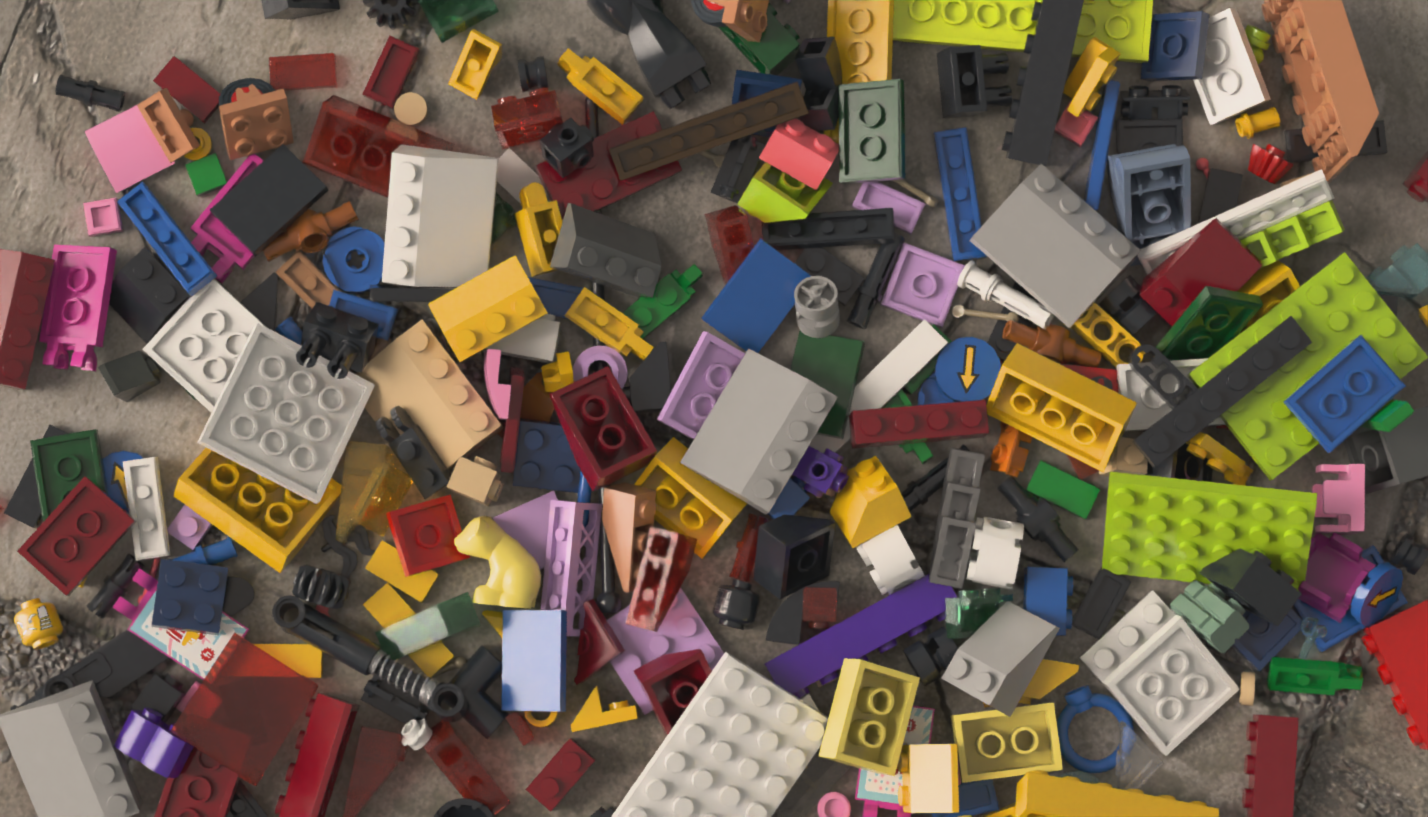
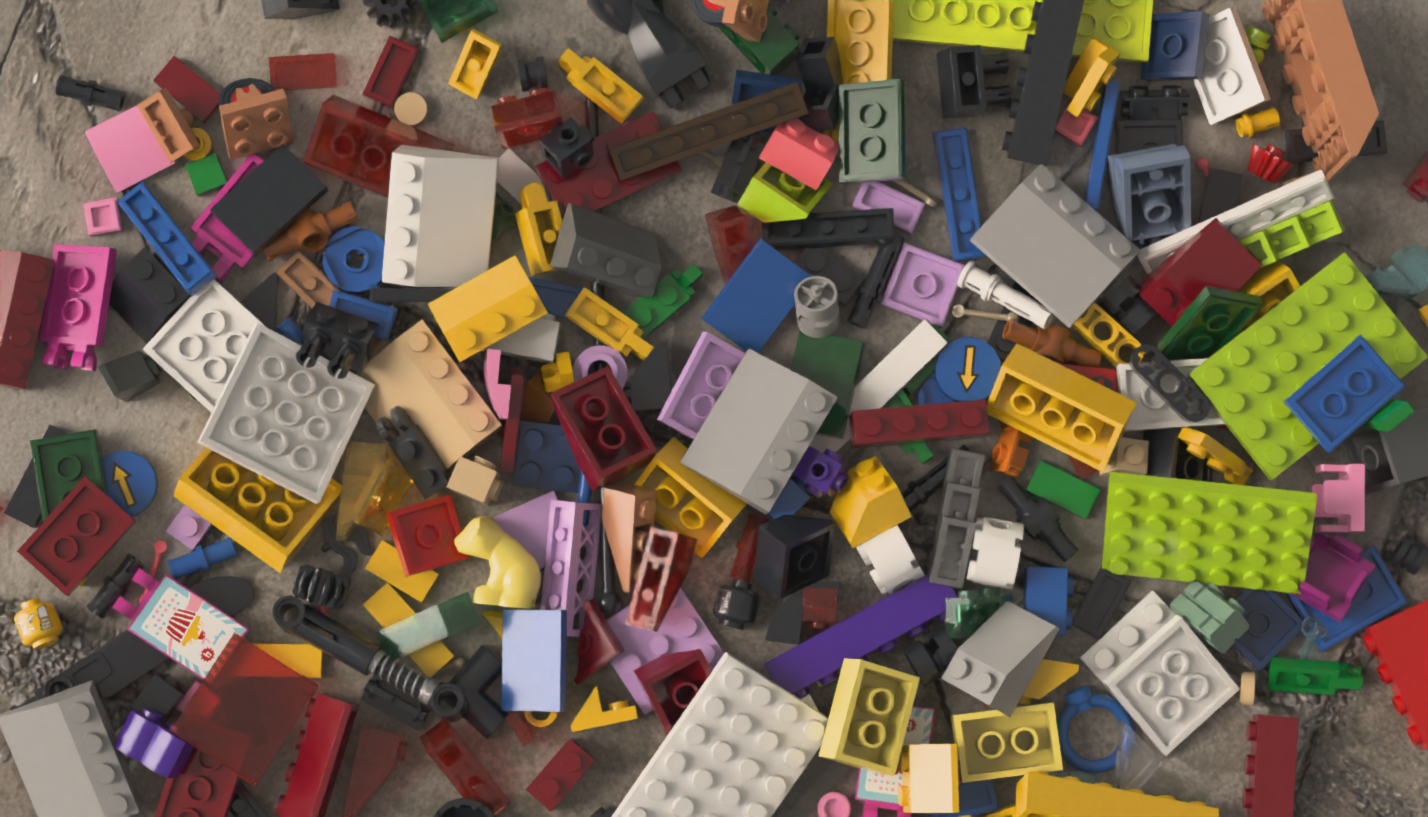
(147, 508): white tile -> none
(189, 597): dark blue plate -> none
(416, 734): white plate -> none
(1222, 391): black plate -> none
(1254, 584): black slope -> none
(1378, 595): blue tile -> none

